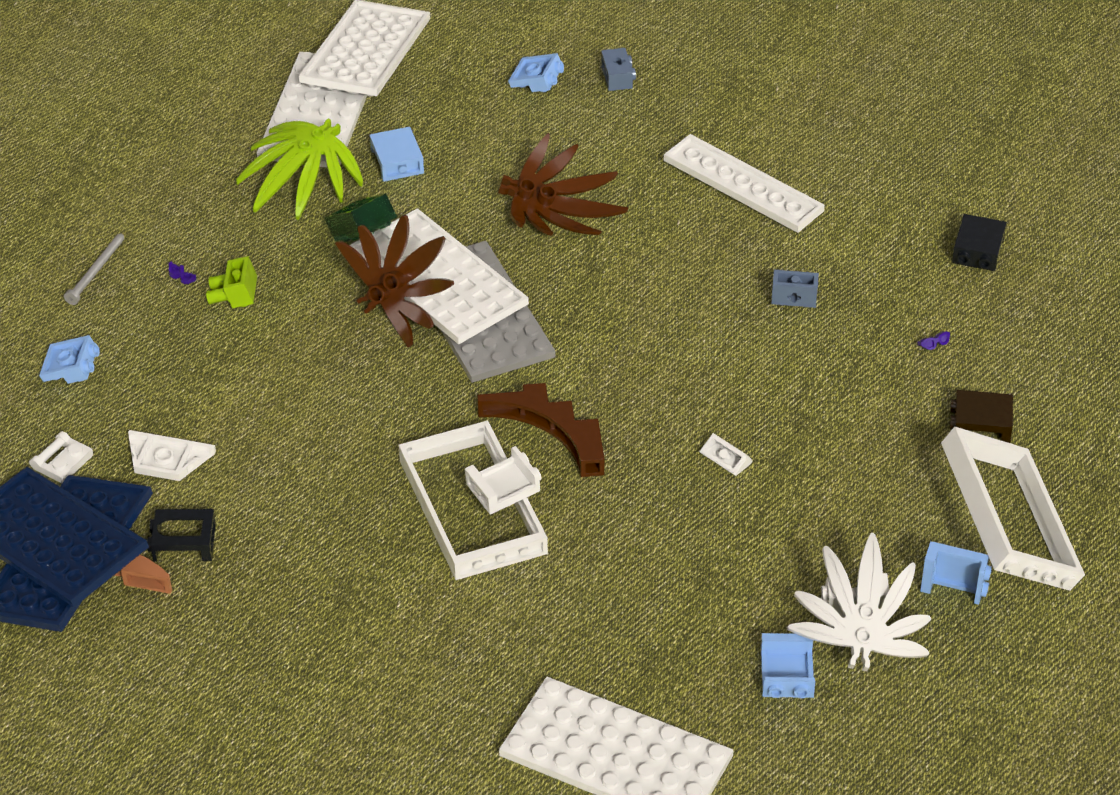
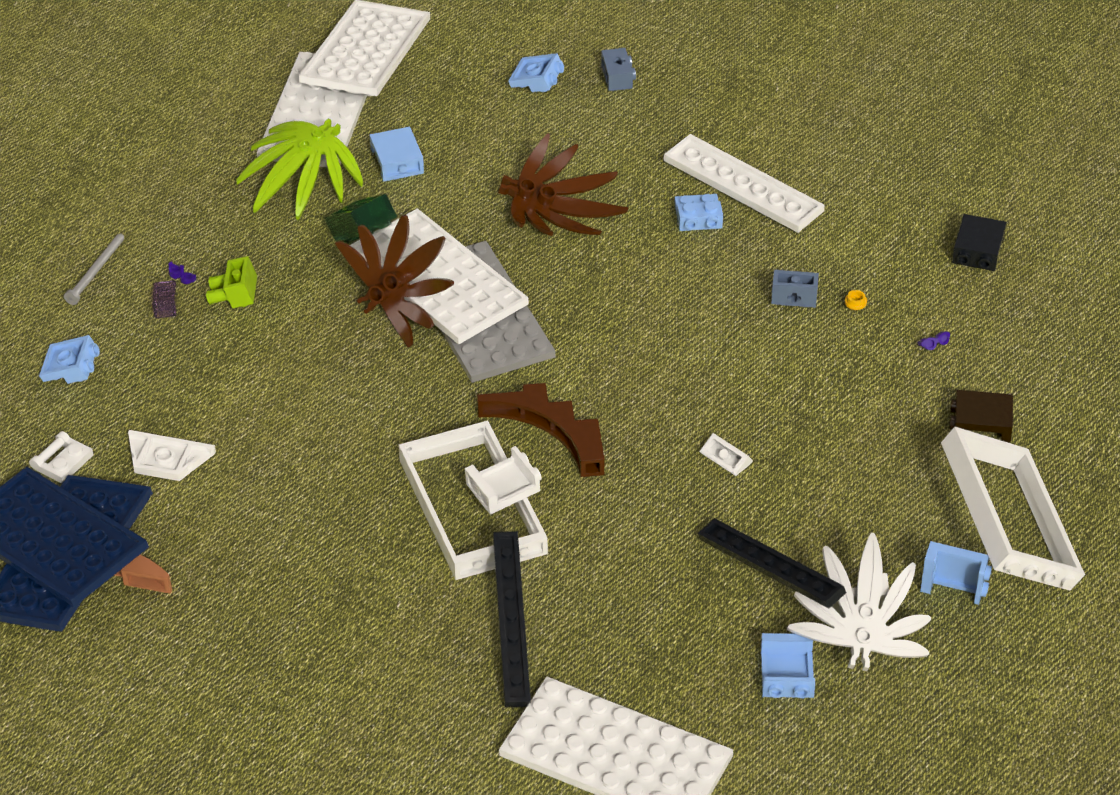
(164, 299): none -> slope
(201, 543): black panel -> none
(511, 619): none -> black plate
(698, 212): none -> light blue plate
(772, 563): none -> black plate
(856, 300): none -> yellow plate

